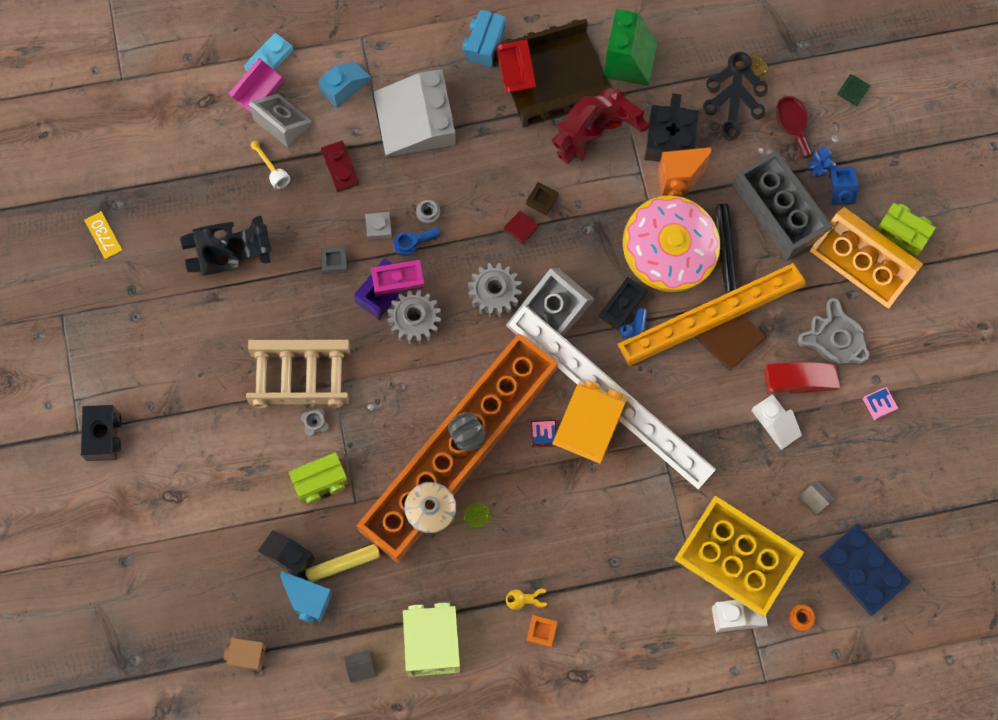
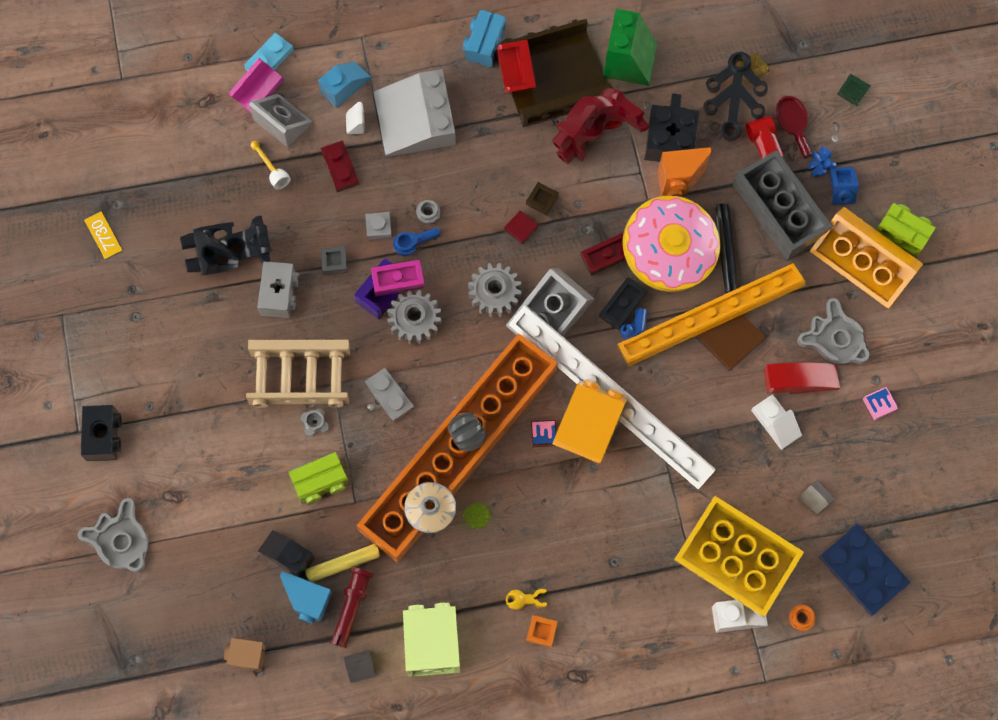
(119, 540): none -> light grey tile
(275, 276): none -> light grey brick
(354, 595): none -> dark red pin
(355, 119): none -> white slope
(389, 395): none -> light grey plate
(604, 254): none -> dark red plate
(763, 134): none -> red piece

